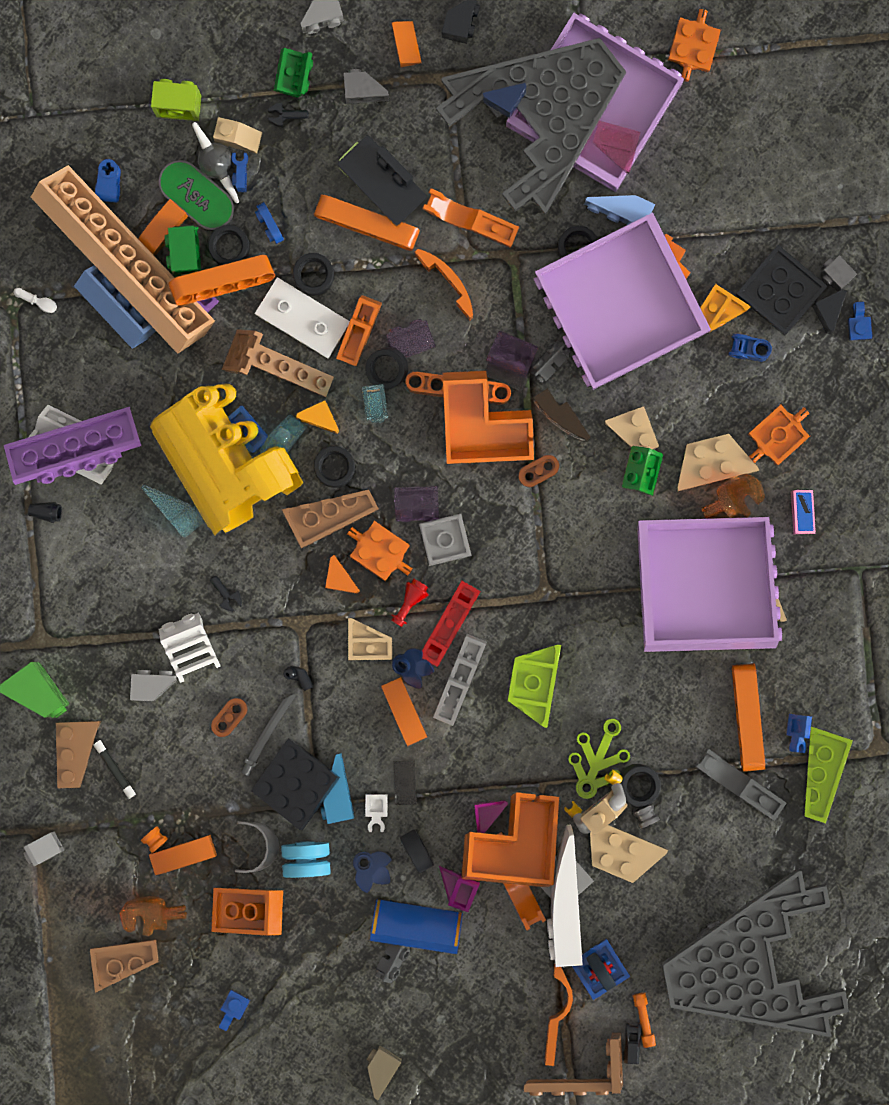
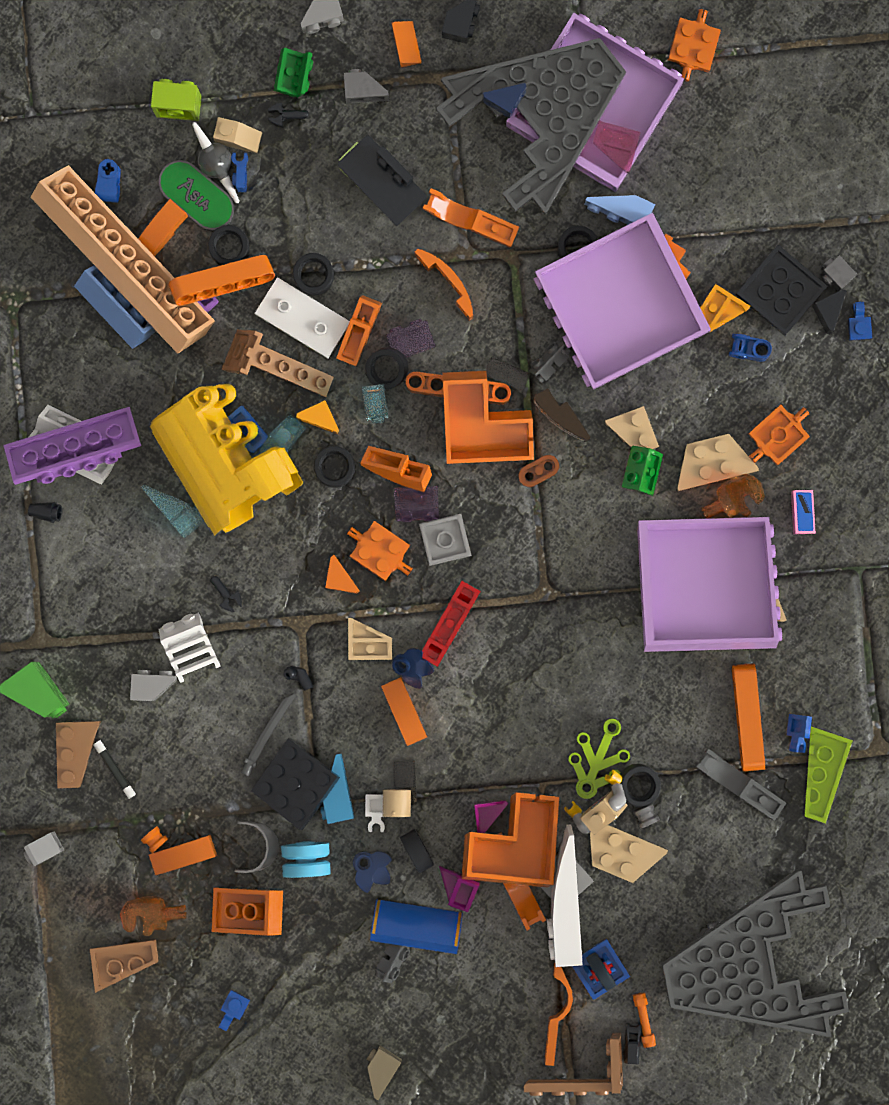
(45, 304): white piece -> none
(183, 249): green brick -> none
(229, 717): dark orange plate -> none
(264, 216): blue plate -> none
(327, 516): medium nougat wing -> none
(366, 222): orange beam -> none
(396, 803): none -> tan piece
(397, 468): none -> orange slope
(414, 594): red piece -> none
(460, 679): light grey slope -> none
(512, 354): clear purple bracket -> none
(534, 683): lime wing -> none

